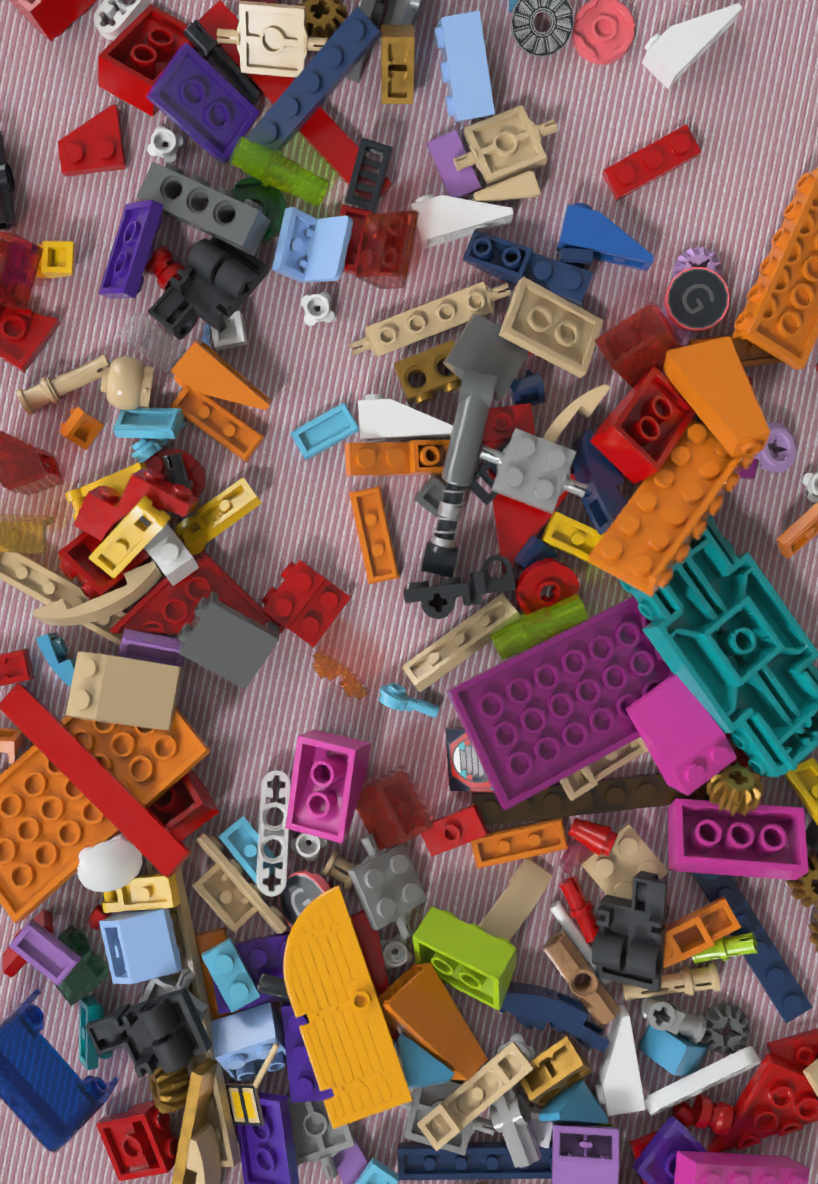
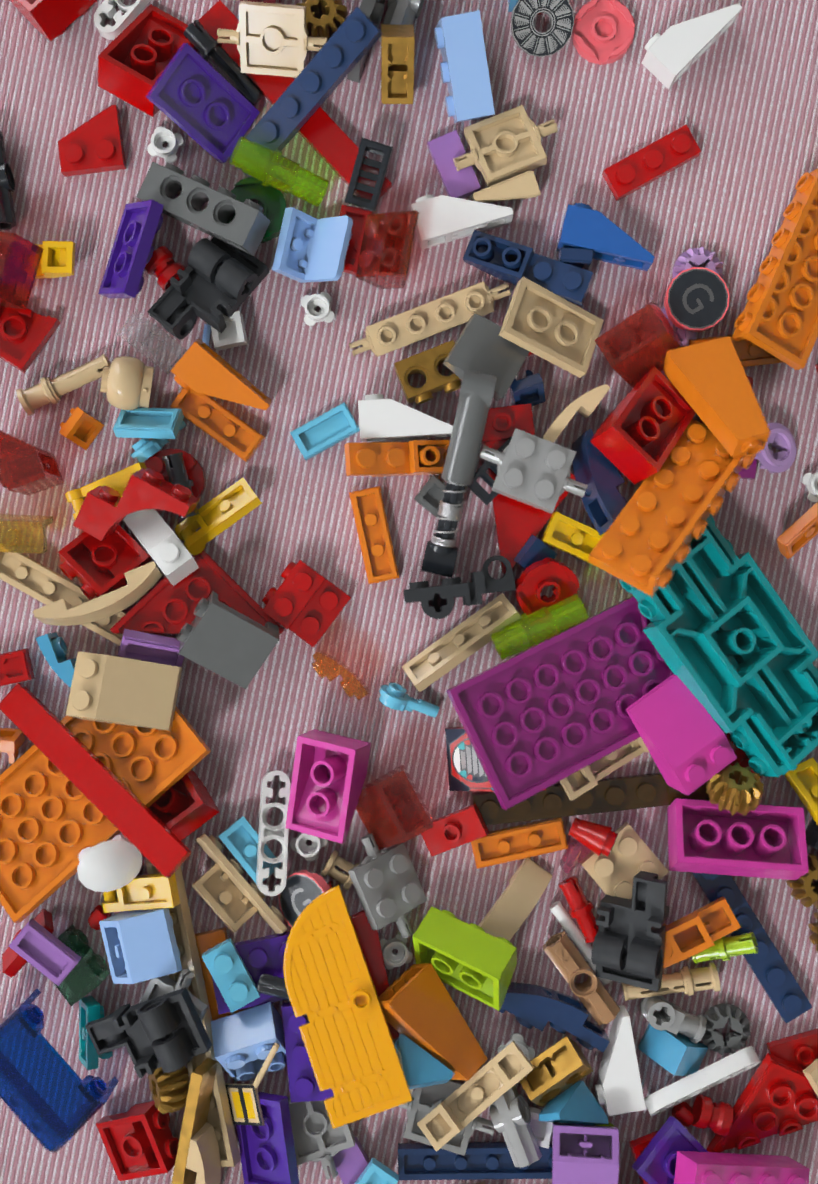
(128, 538): yellow plate -> none

